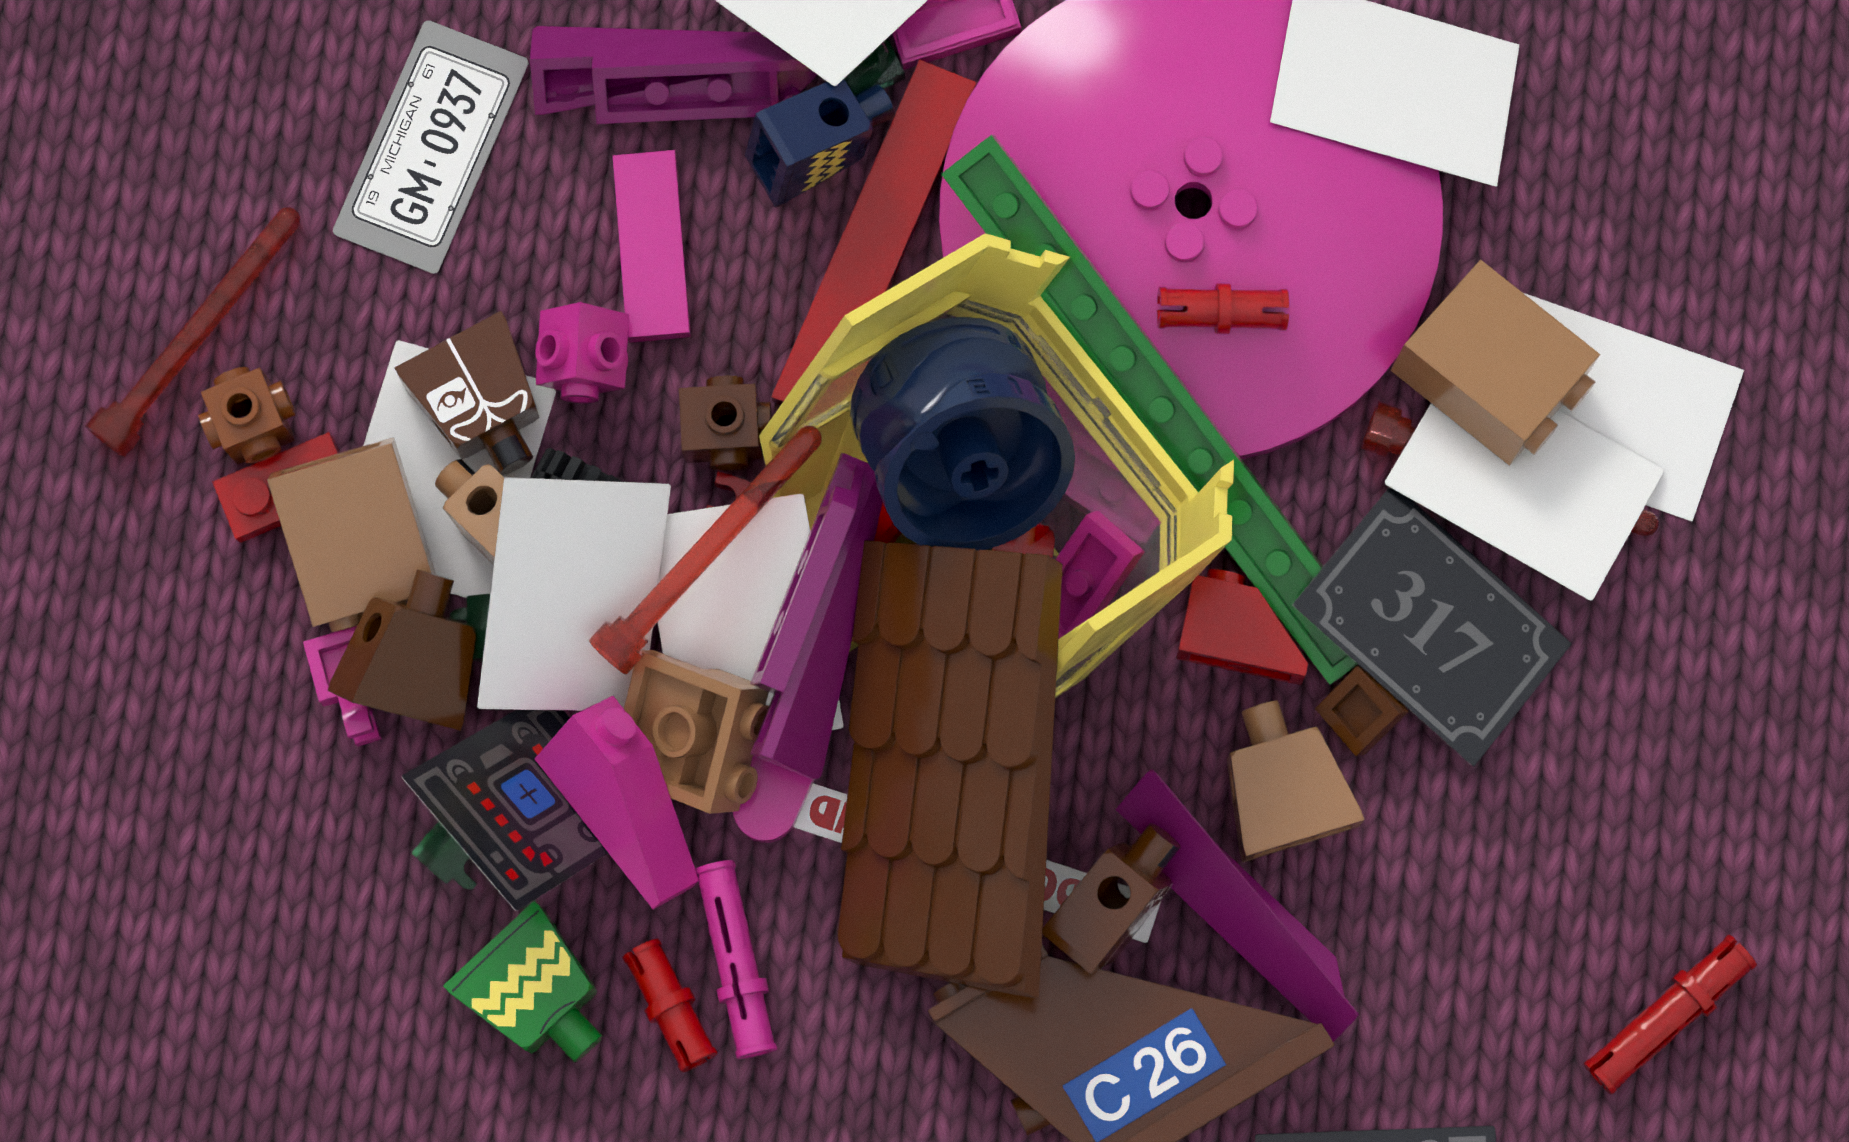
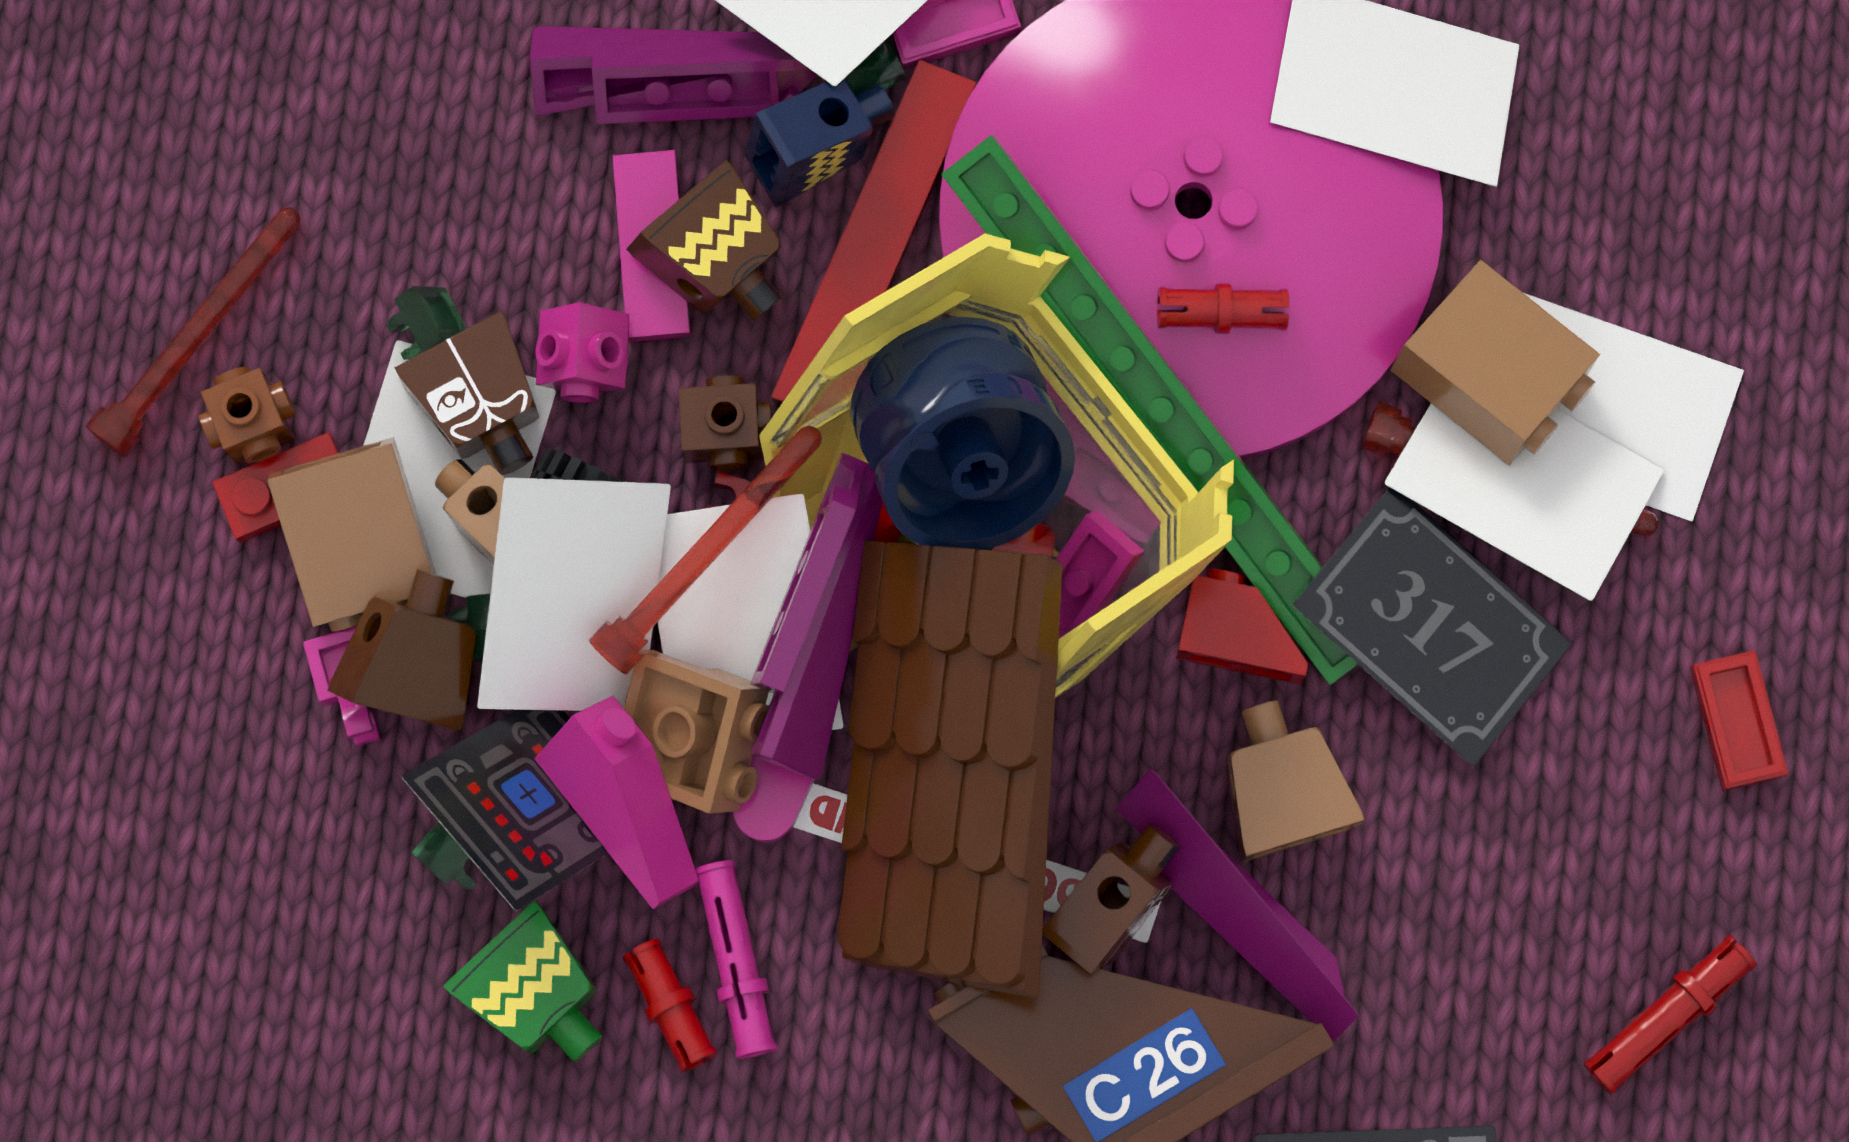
(429, 316): none -> clear green tile
(430, 146): sticker -> none
(712, 245): none -> reddish brown torso
(1361, 711): reddish brown plate -> none
(1738, 720): none -> red tile

